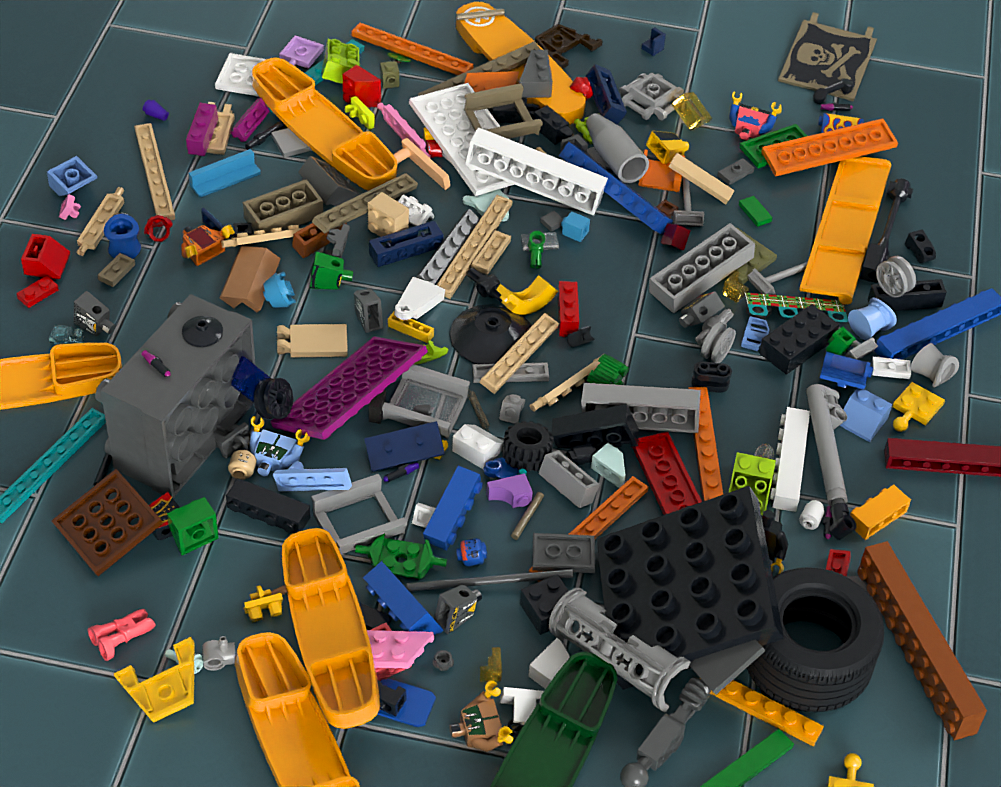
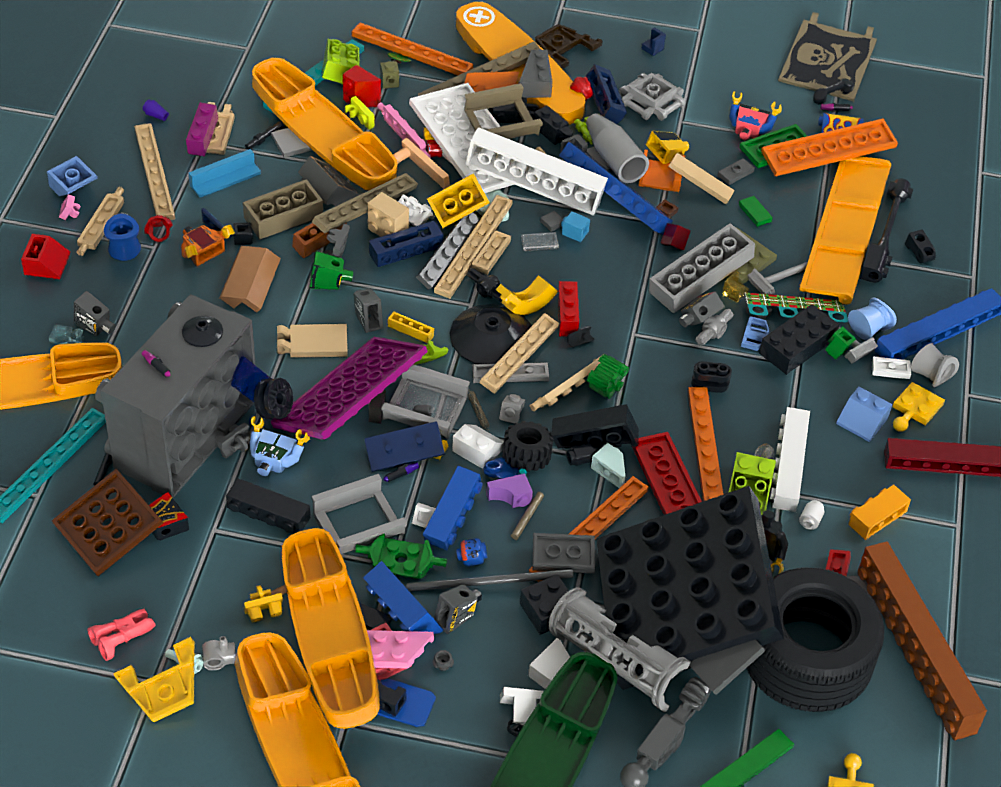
(37, 291): red plate -> none
(116, 269): dark tan plate -> none
(193, 525): green slope -> none
(237, 74): white plate -> none
(242, 464): tan head -> none
(250, 120): magenta plate -> none
(260, 235): tan plate -> none
(278, 291): dark azure cone -> none
(301, 52): lavender plate -> none
(301, 479): light blue piece -> none
(418, 299): white piece -> none
(458, 200): none -> yellow slope
(480, 14): dark tan bar -> none
(481, 722): torso -> none
(493, 671): clear yellow bracket -> none
(536, 249): green pin -> none
(568, 479): light grey brick -> none
(650, 406): light grey brick -> none
(687, 216): light grey piece -> none
(689, 112): clear yellow tile -> none
(718, 342): light grey wheel -> none
(771, 712): light orange plate -> none
(825, 417): light grey piece -> none
(827, 520): black piece -> none
(845, 370): blue door -> none
(896, 276): light grey wheel -> none
(924, 295): black brick -> none

